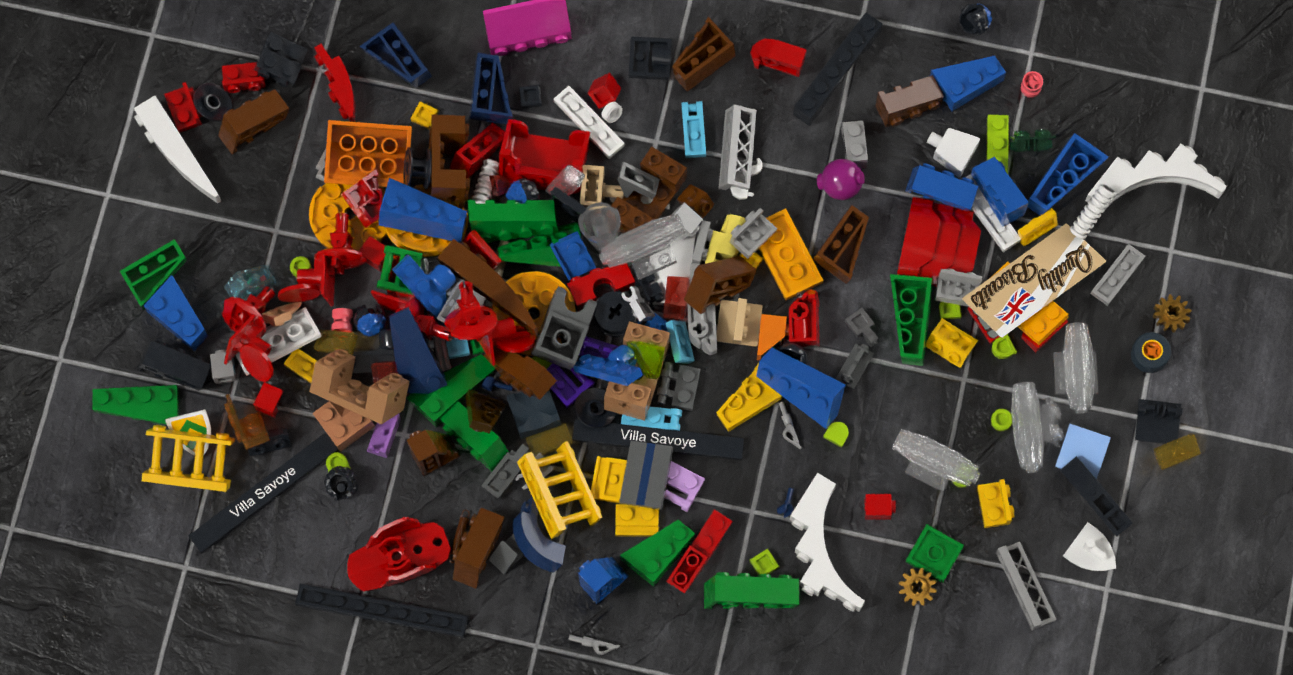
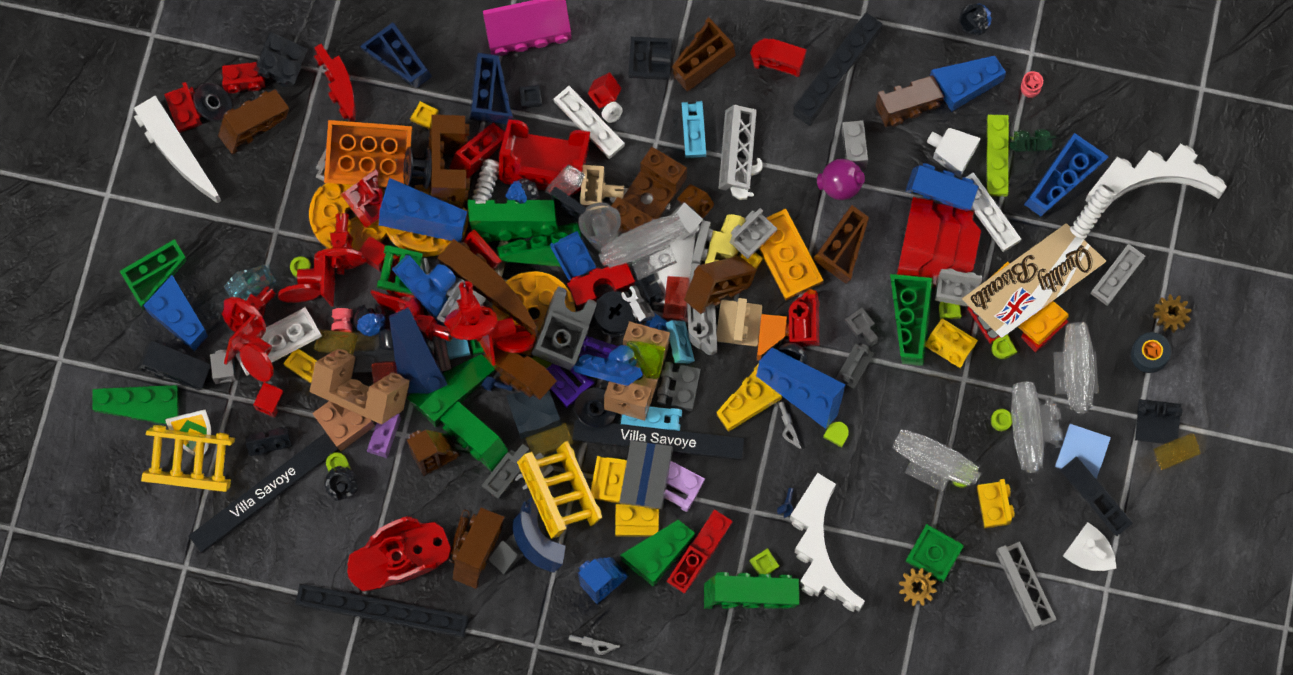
(249, 429): clear orange bracket -> none
(281, 314): light nougat plate -> none
(483, 410): dark brown wing -> none
(499, 185): clear red tile -> none
(636, 180): dark grey slope -> none
(879, 506): red brick -> none
(1000, 191): blue wedge -> none
(1038, 227): yellow plate -> none

